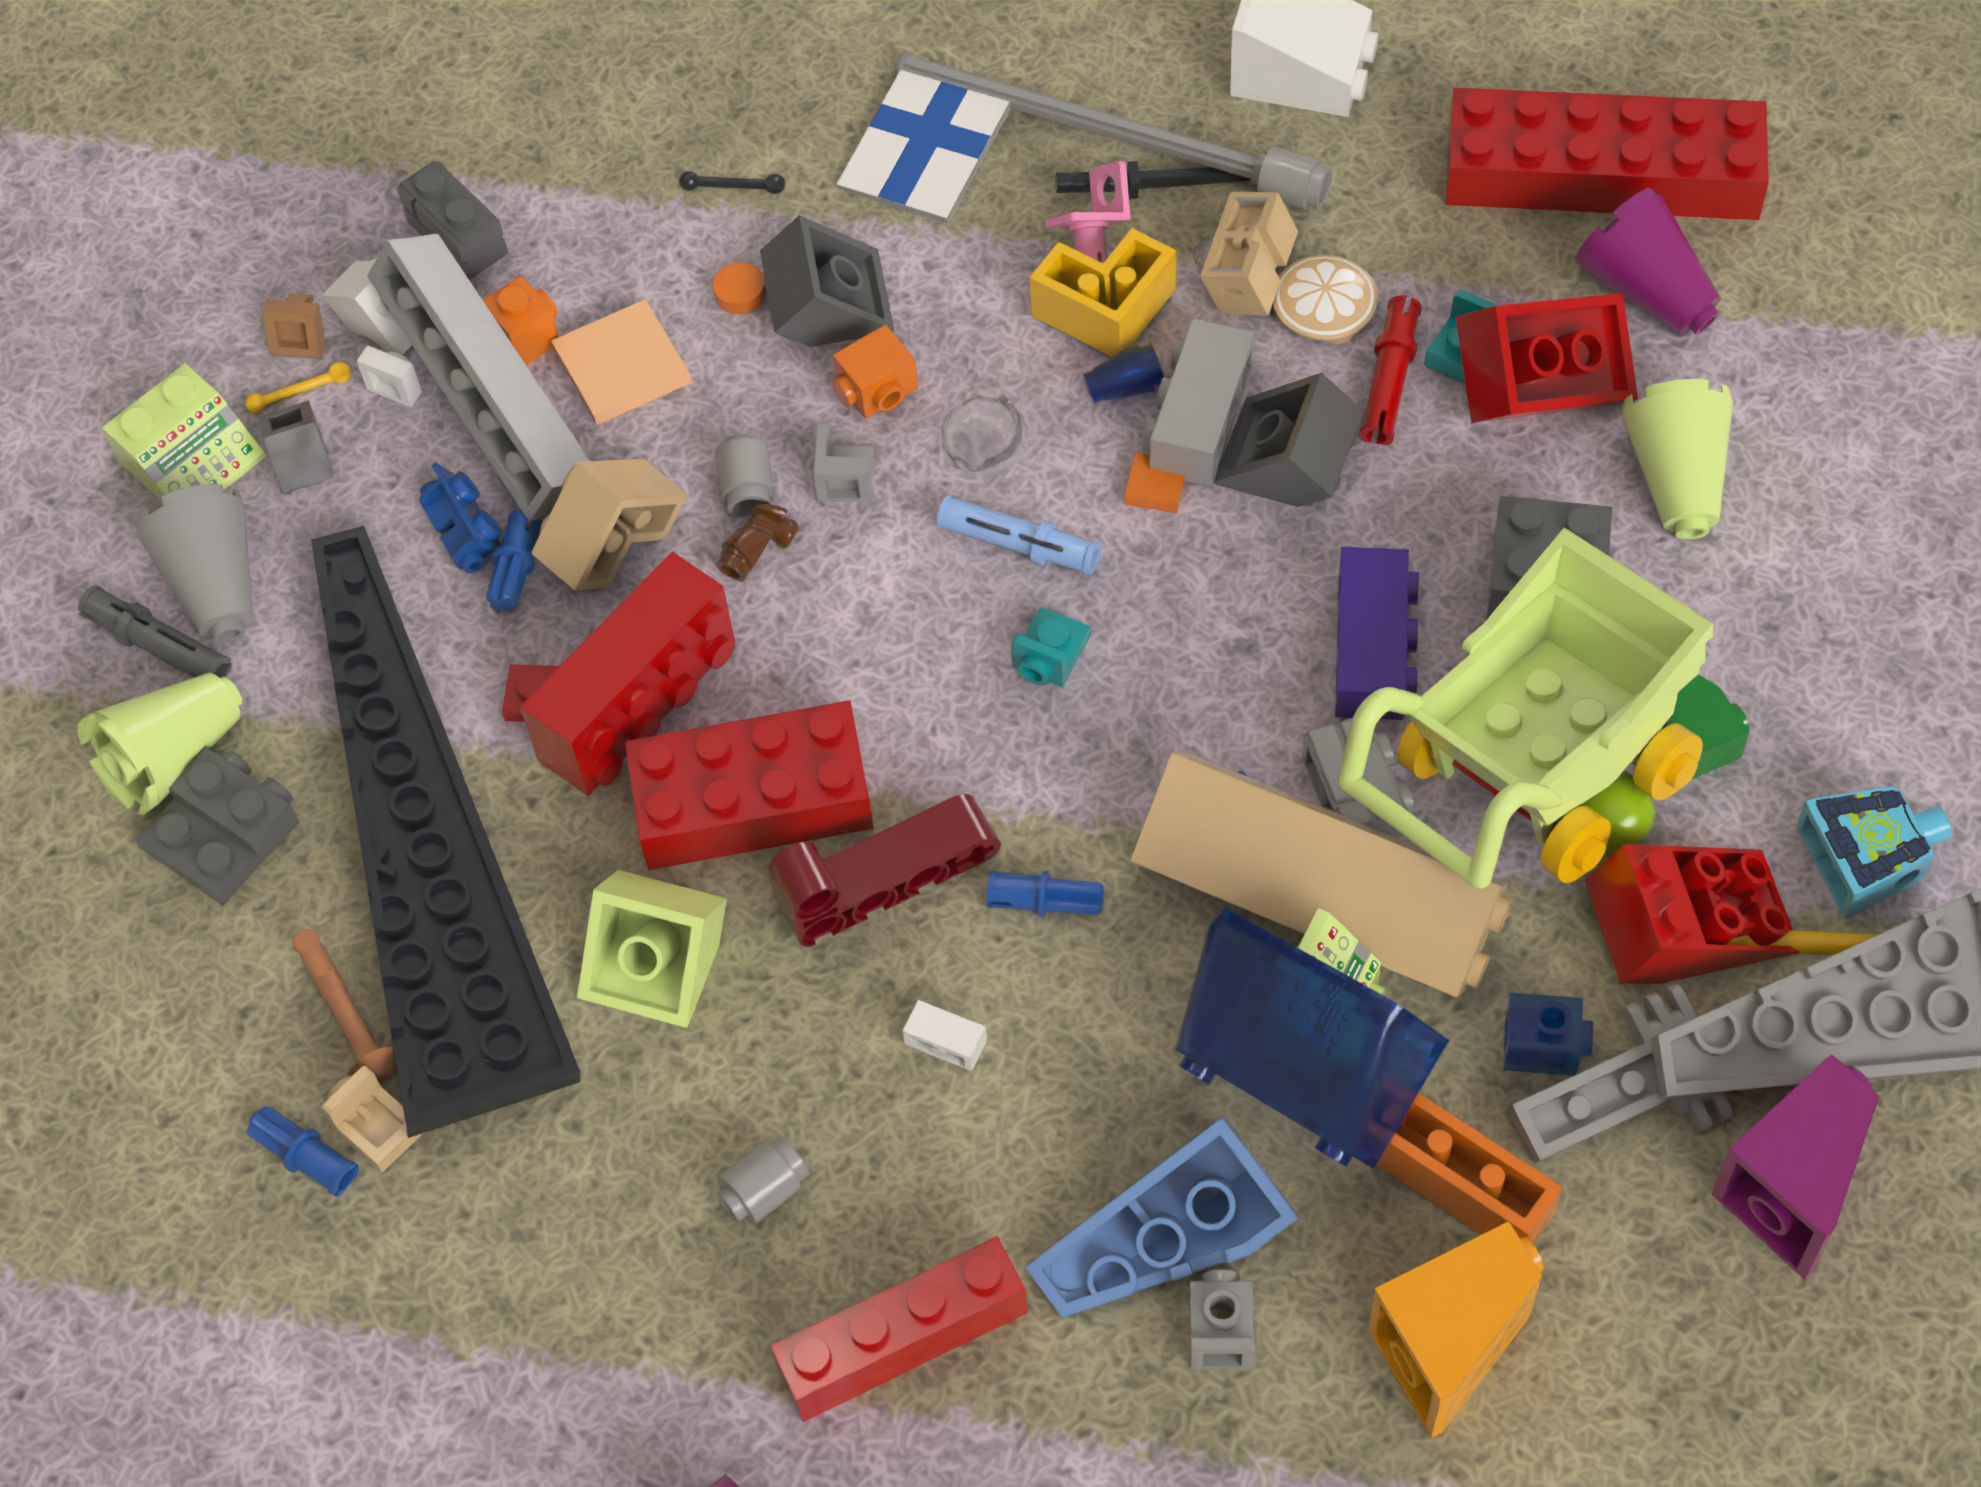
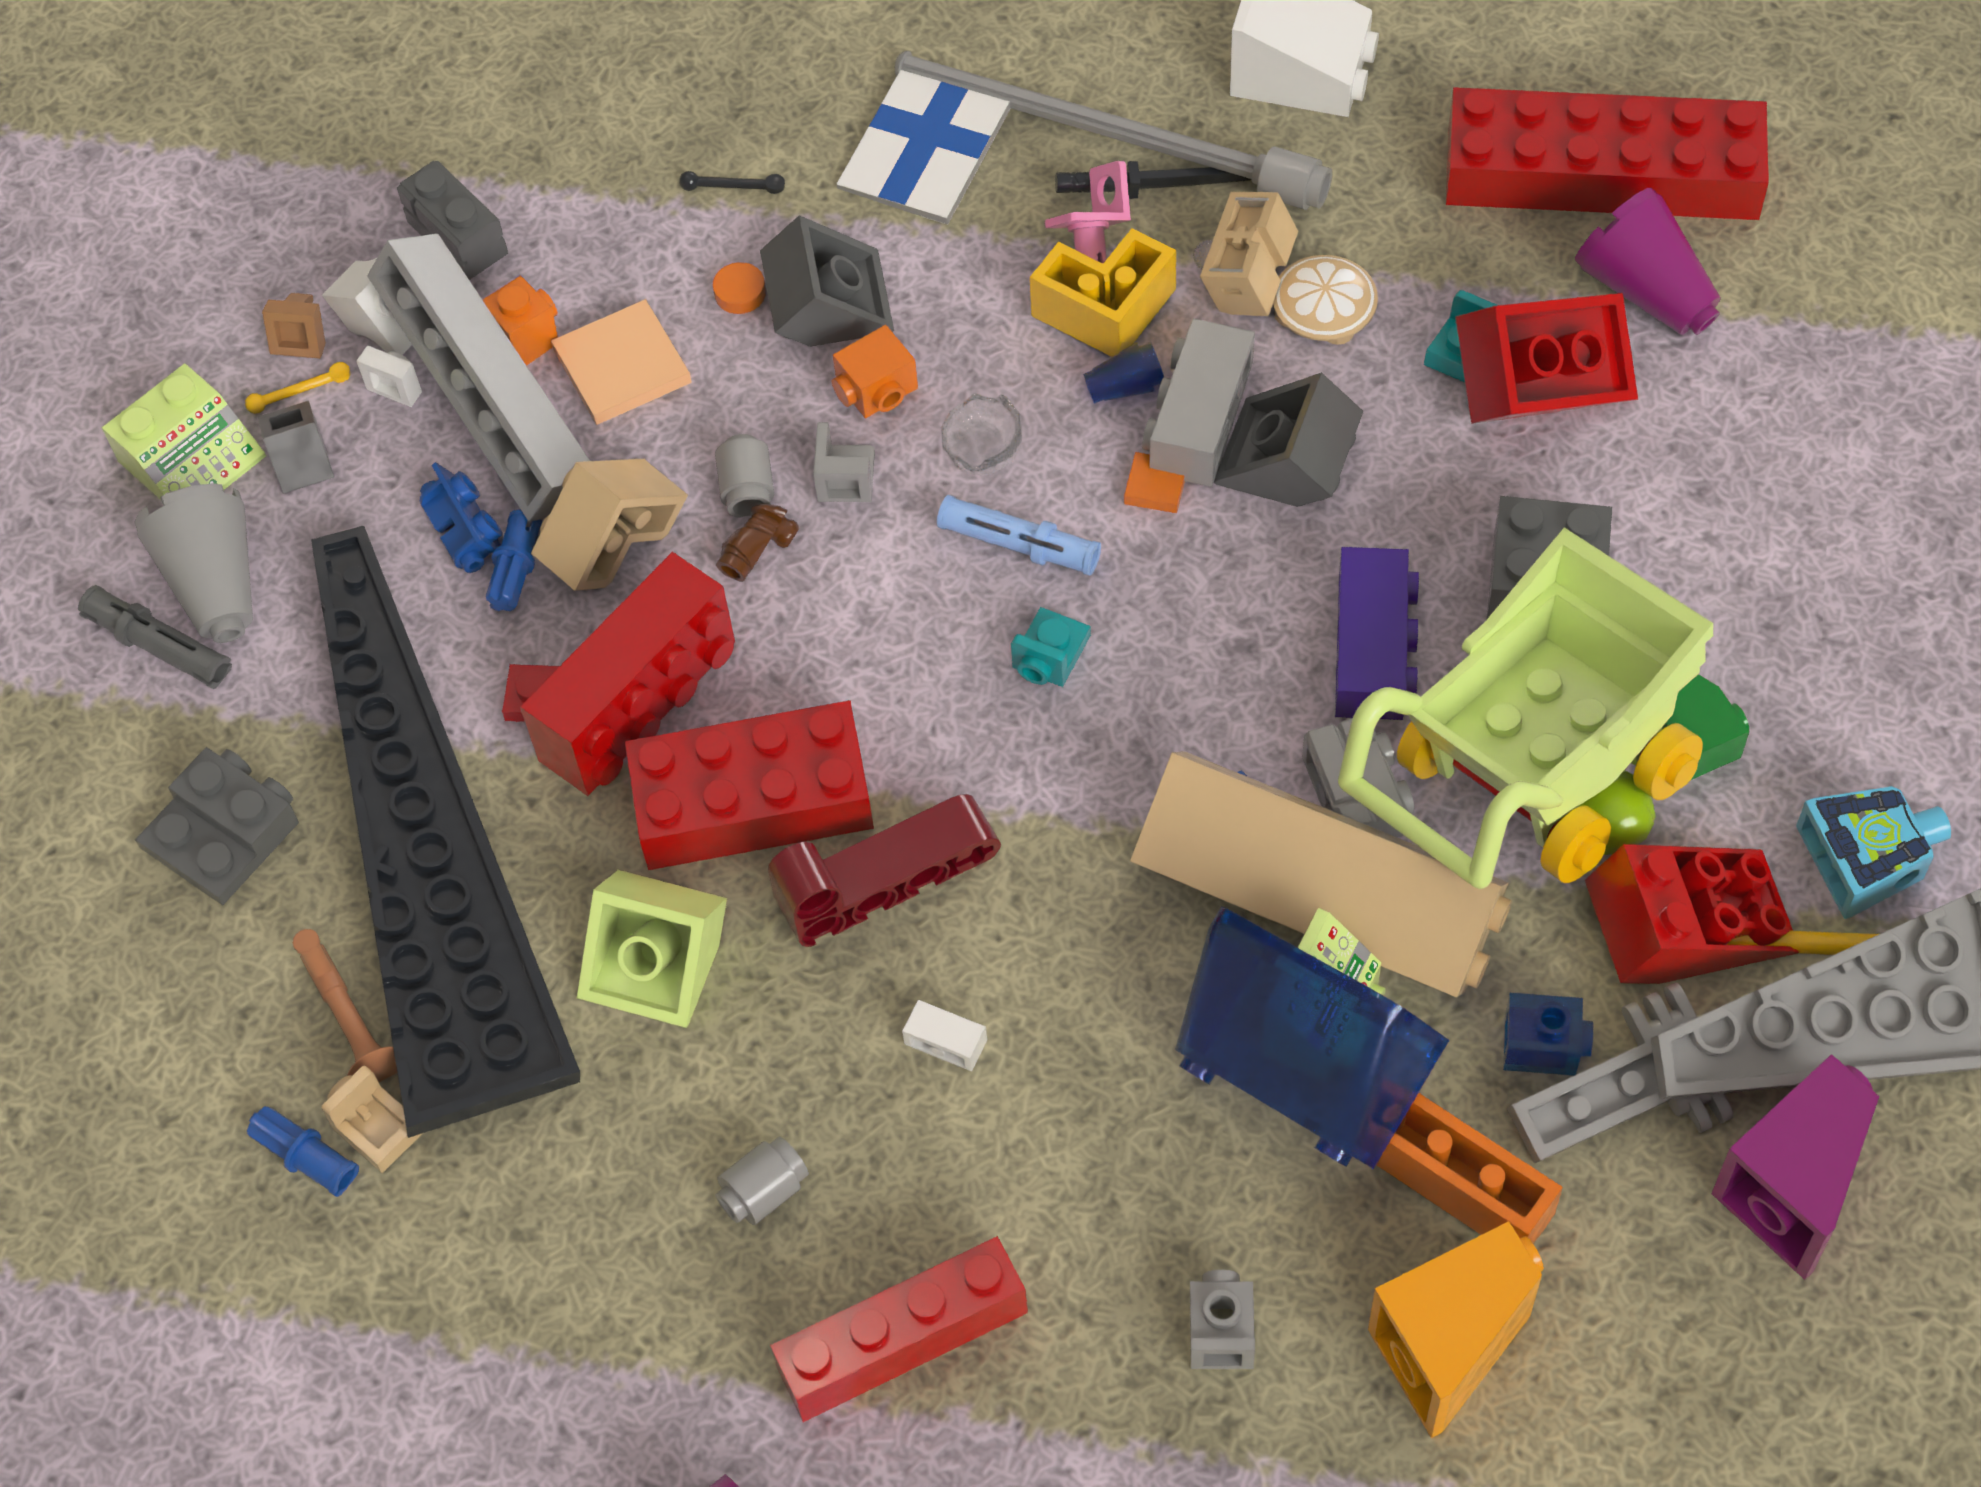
(157, 735): yellowish green cone -> none
(1044, 893): blue axle -> none
(1181, 1217): medium blue wedge -> none
(1394, 352): red pin -> none
(1682, 450): yellowish green cone -> none

